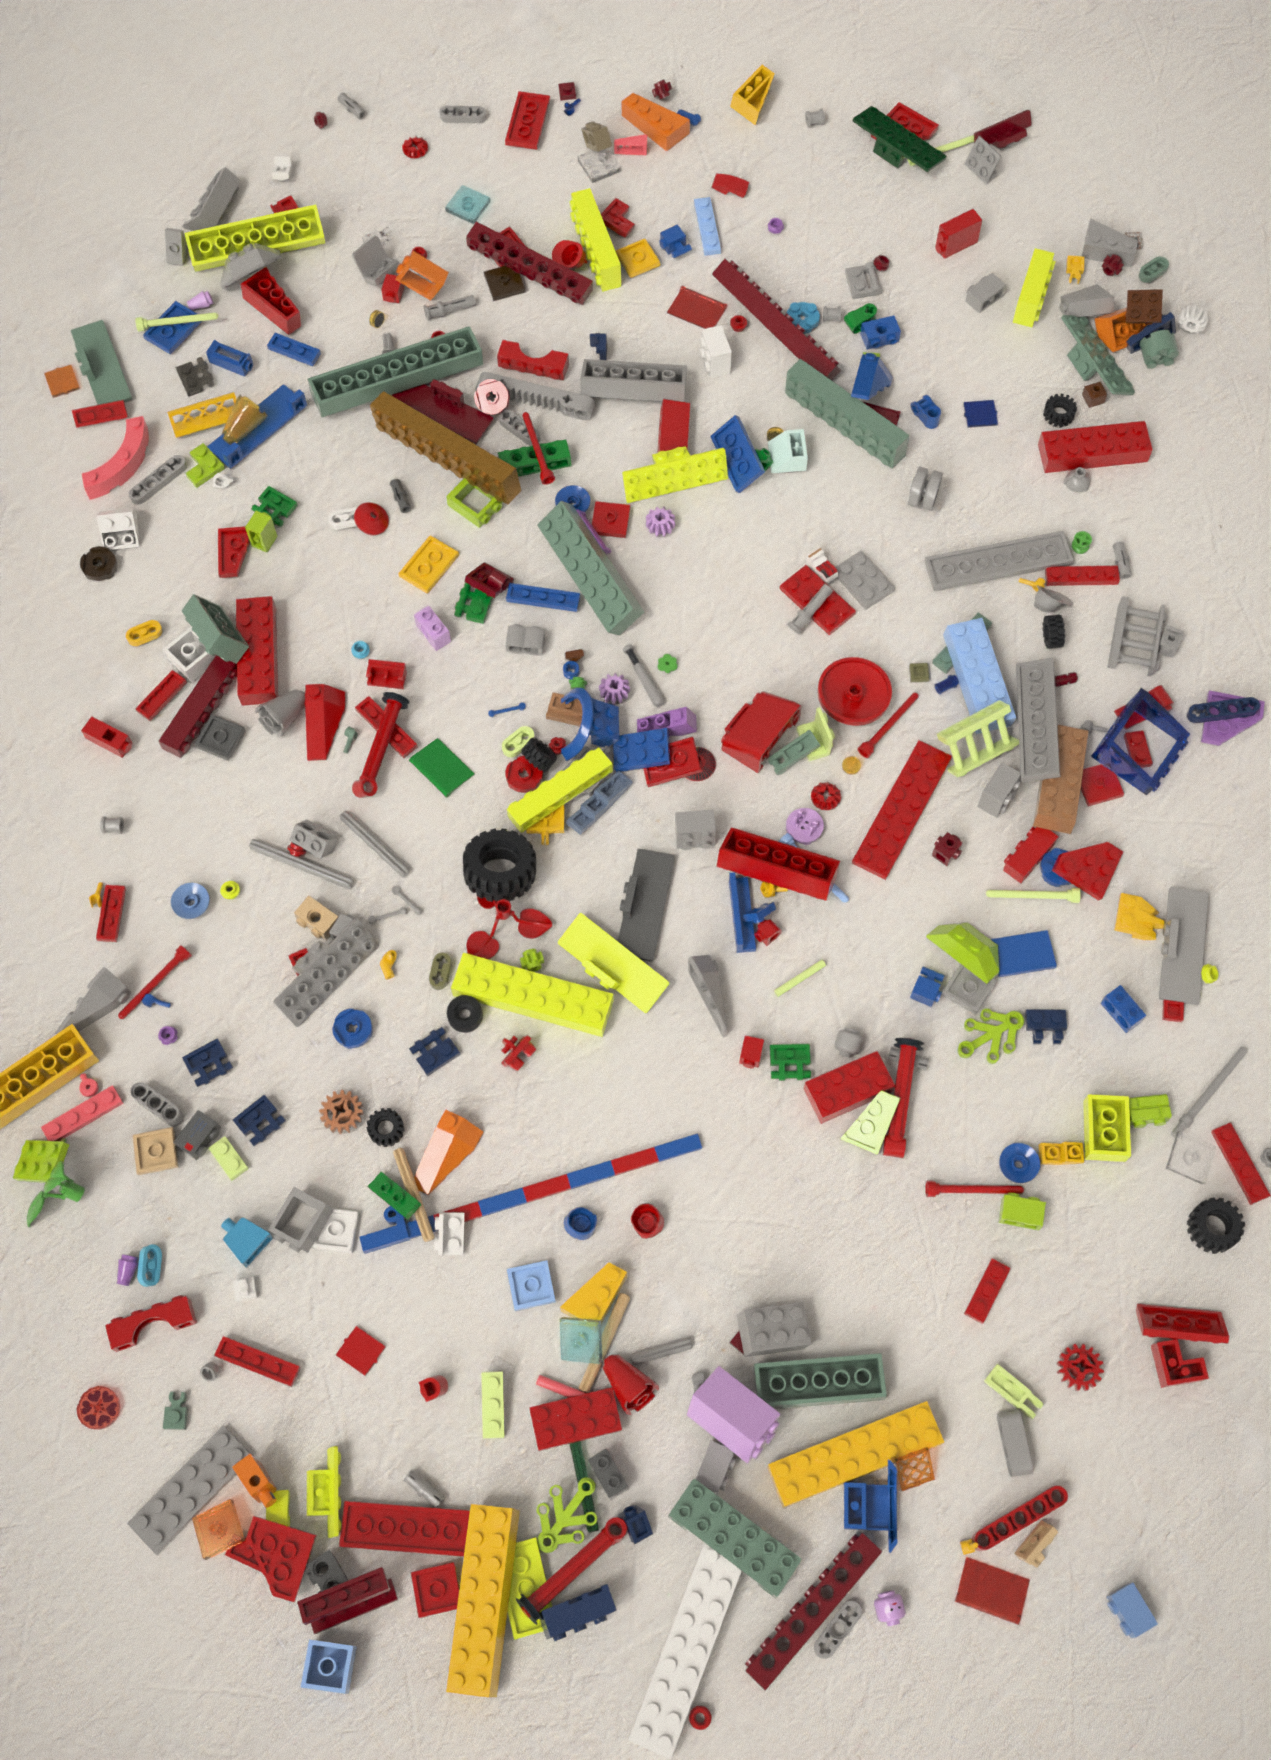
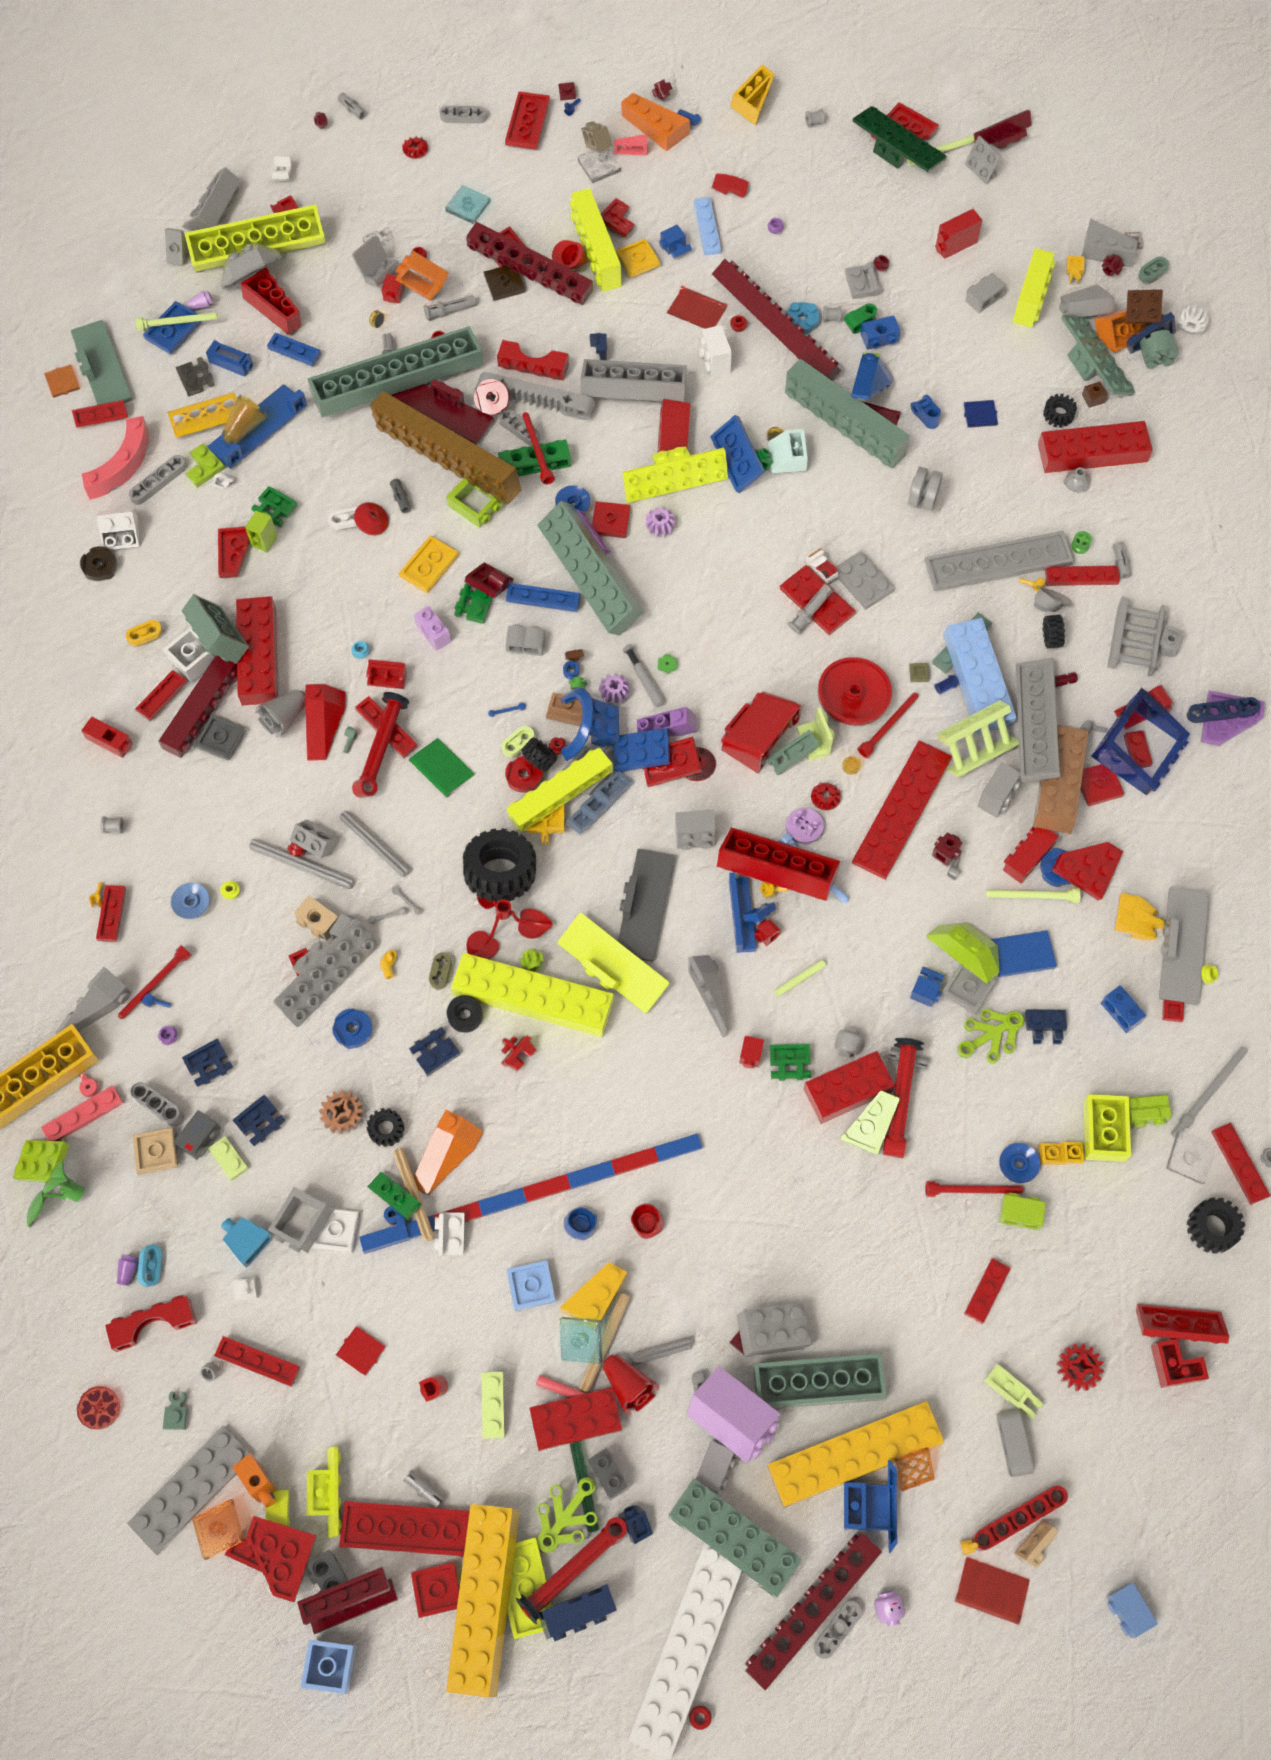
(953, 871): none -> light grey hand

